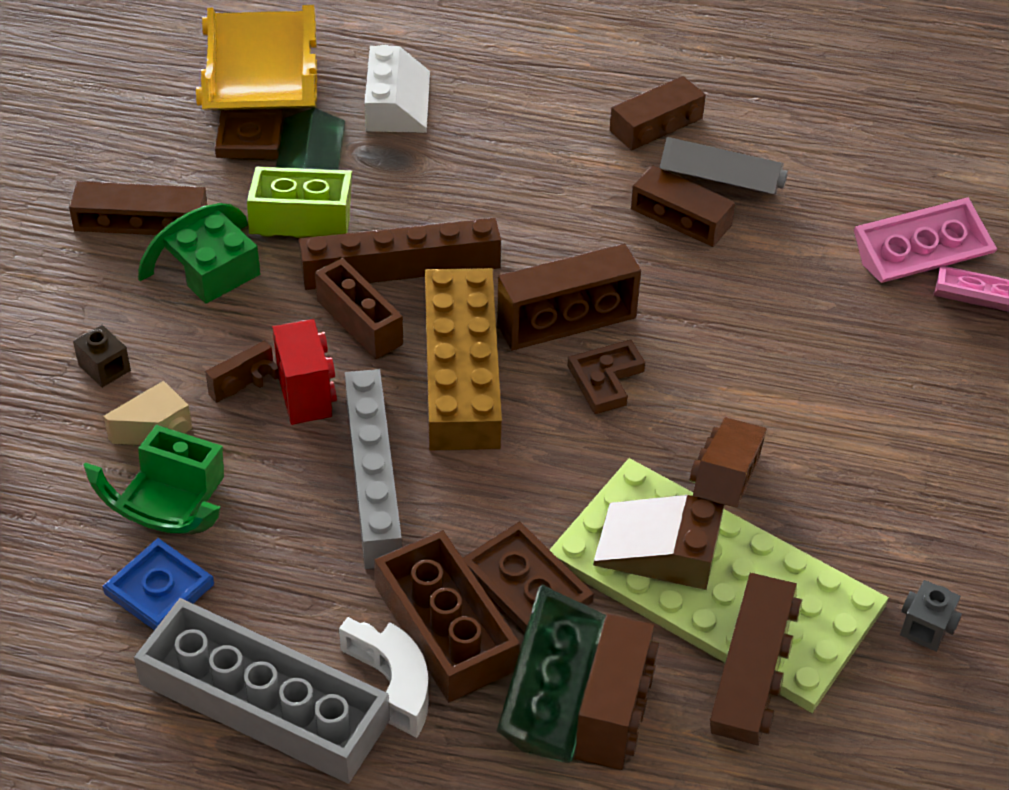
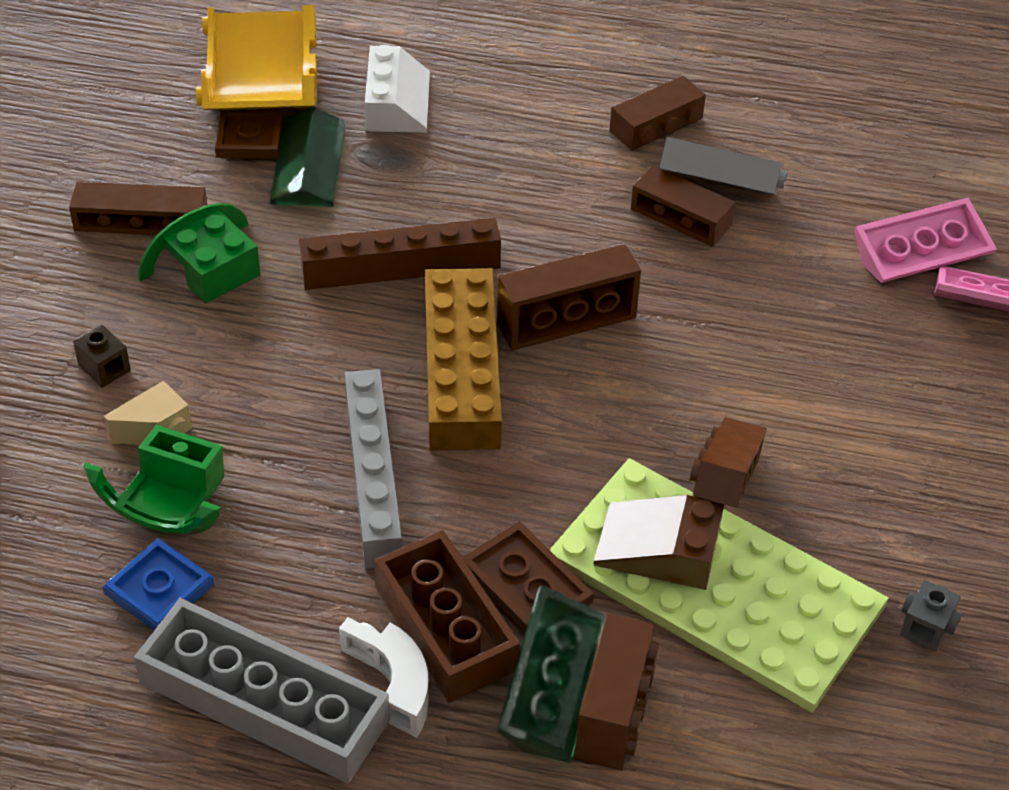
(240, 371): reddish brown plate -> none
(299, 202): lime slope -> none
(304, 371): red brick -> none
(359, 308): reddish brown brick -> none
(599, 372): reddish brown plate -> none
(754, 659): reddish brown brick -> none

